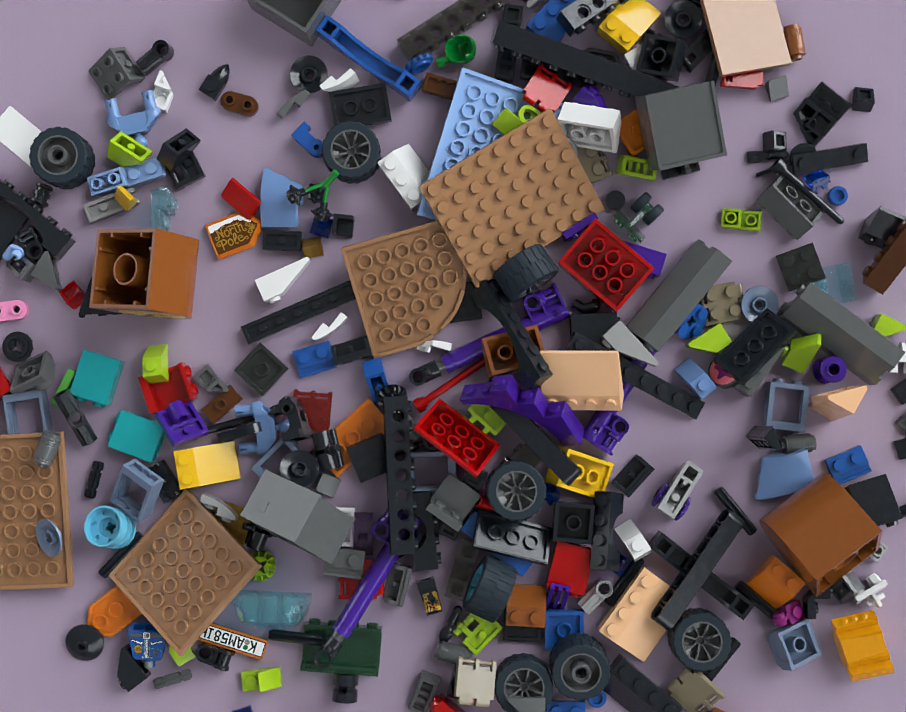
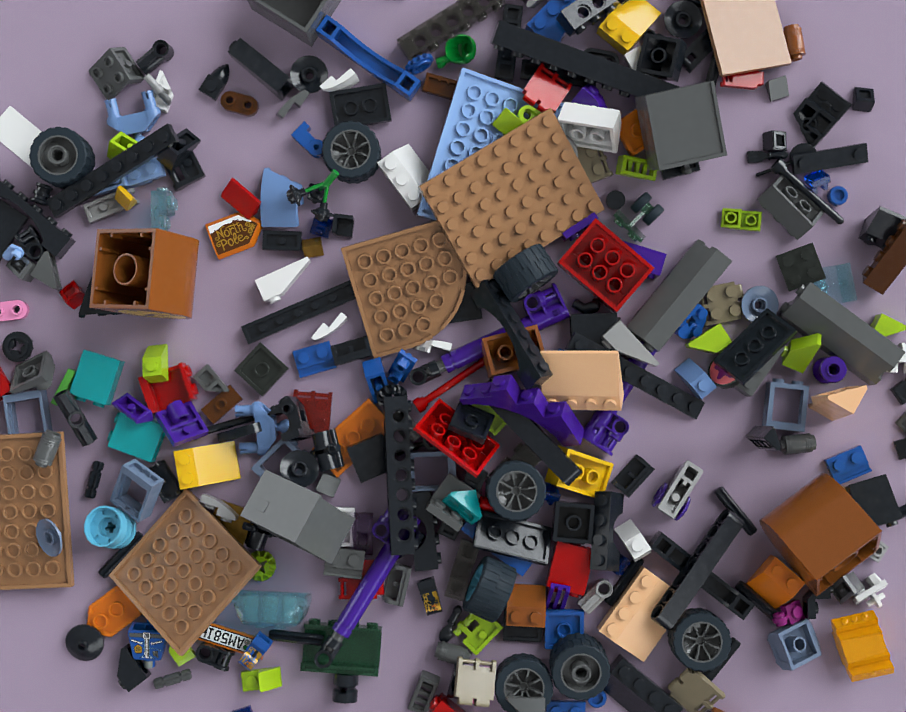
(113, 170): none -> black plate
(133, 409): none -> dark purple slope
(158, 89): none -> light grey piece
(255, 650): none -> blue leg
(261, 68): none -> black slope
(401, 367): none -> blue hips
(465, 504): none -> teal slope
(471, 422): none -> black tile
(783, 474): medium blue slope -> none

